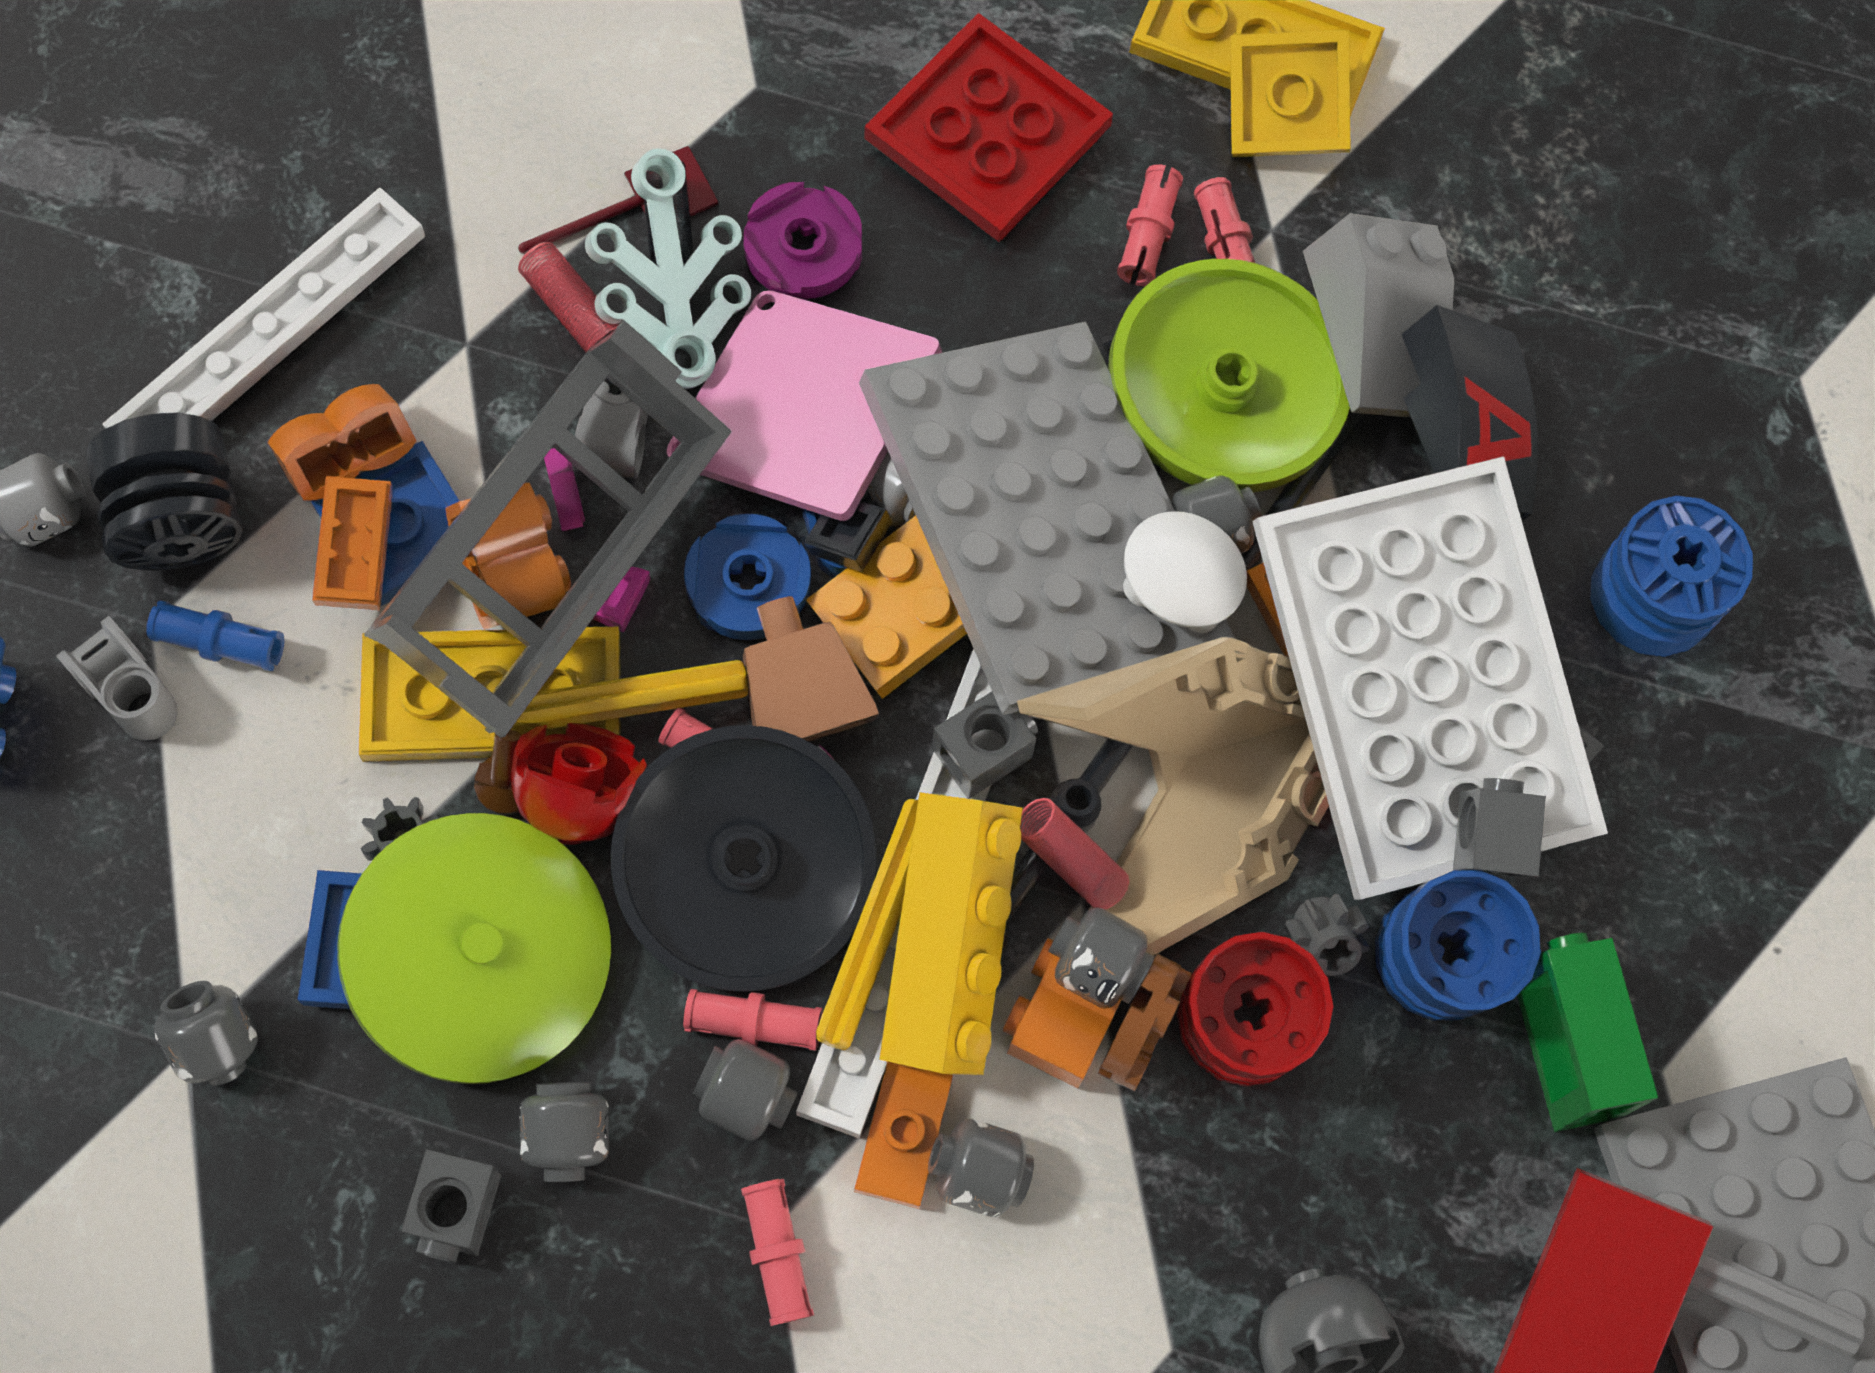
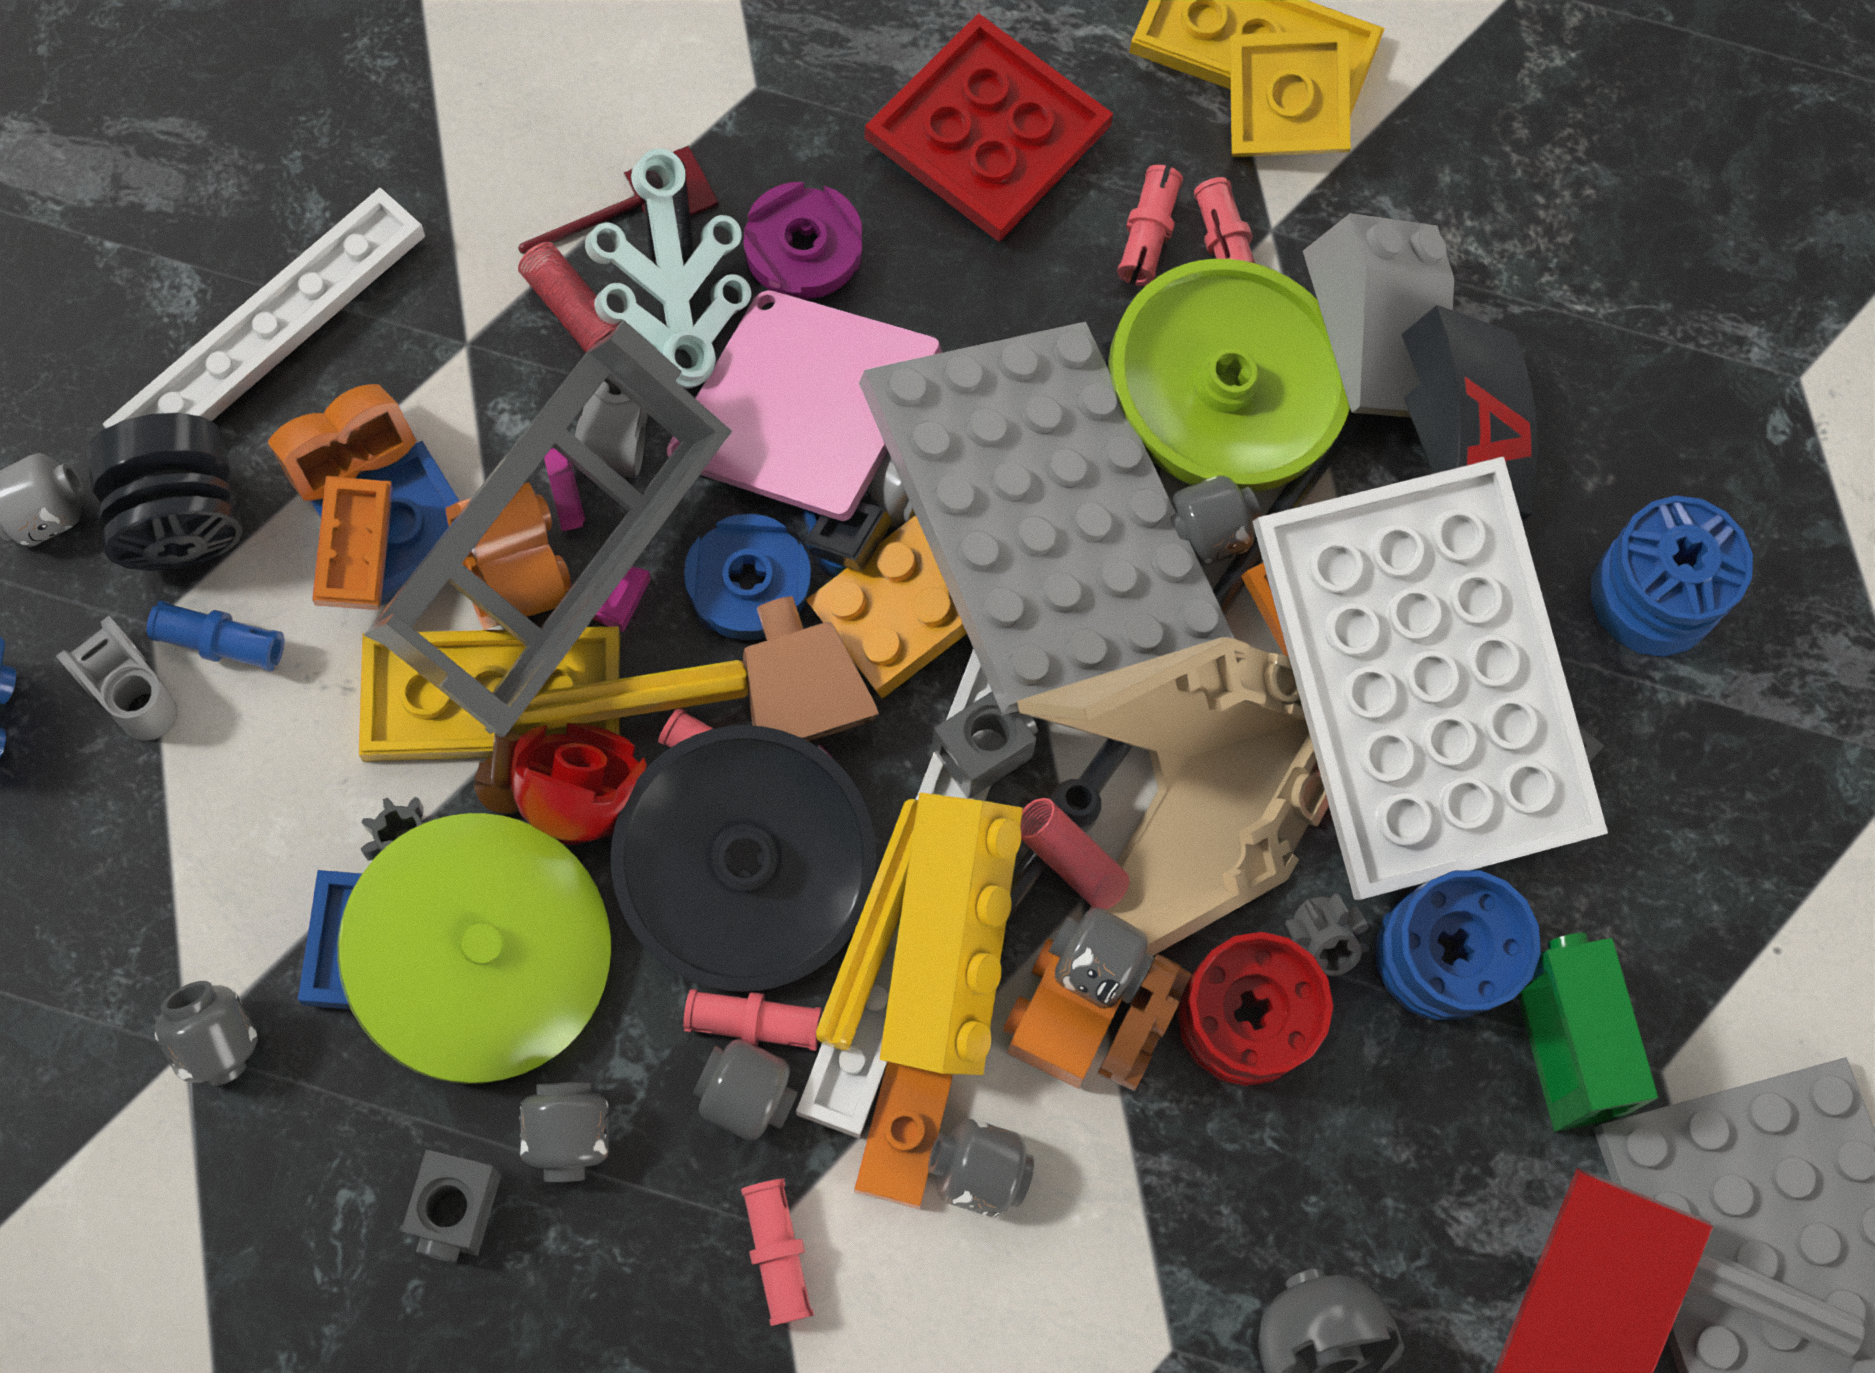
(1184, 570): white dish -> none
(1500, 829): dark grey brick -> none

